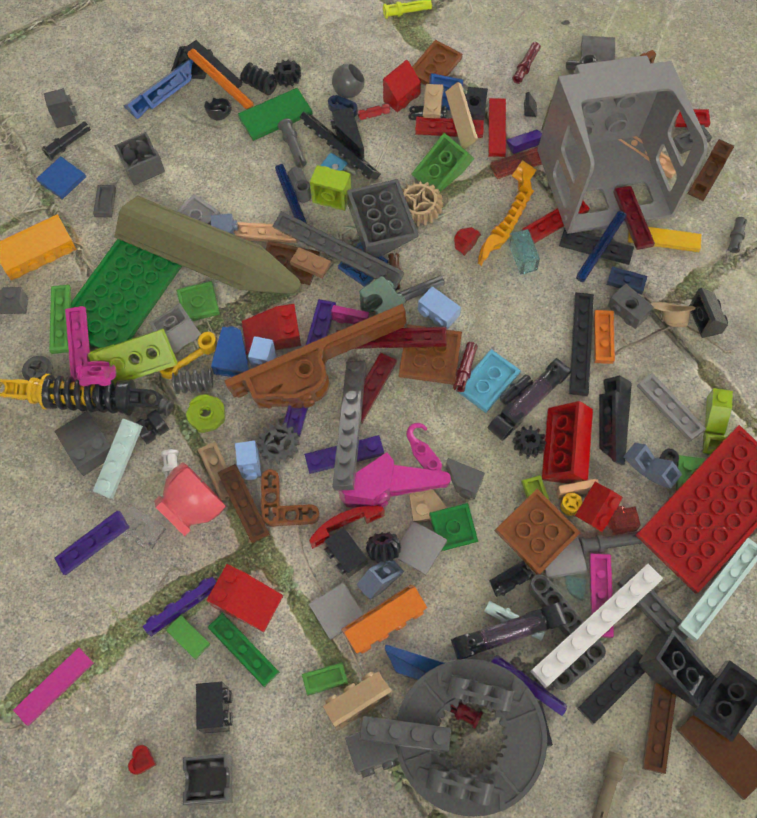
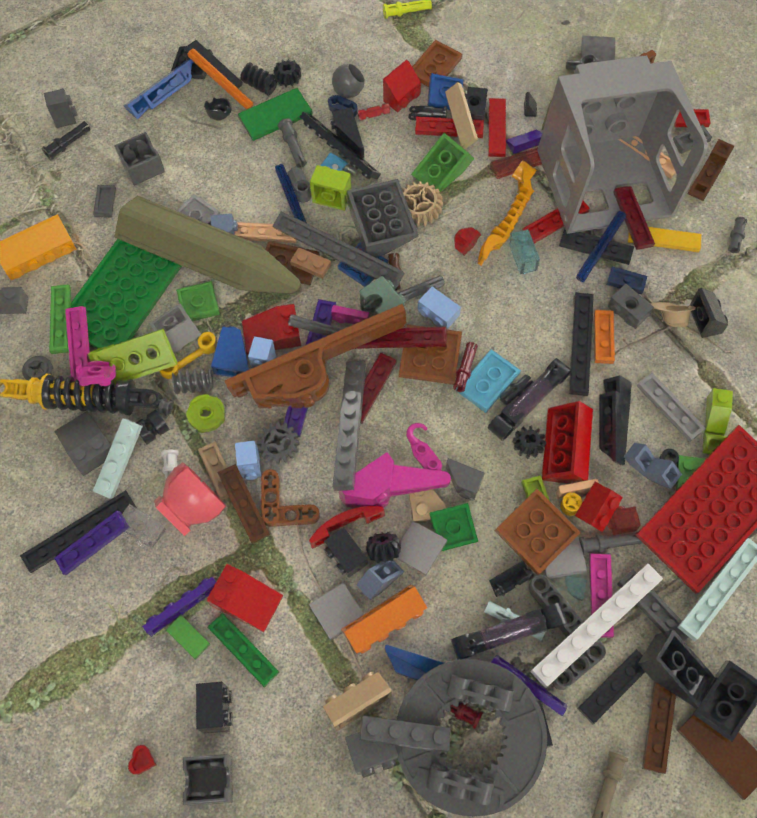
(53, 686): dark pink tile -> none
(54, 545): none -> black tile
(61, 177): blue tile -> none
(311, 325): none -> dark grey axle
(324, 679): bright green tile -> none
(325, 458): dark purple plate -> none
(433, 101): tan plate -> none
(524, 67): dark red pin -> none

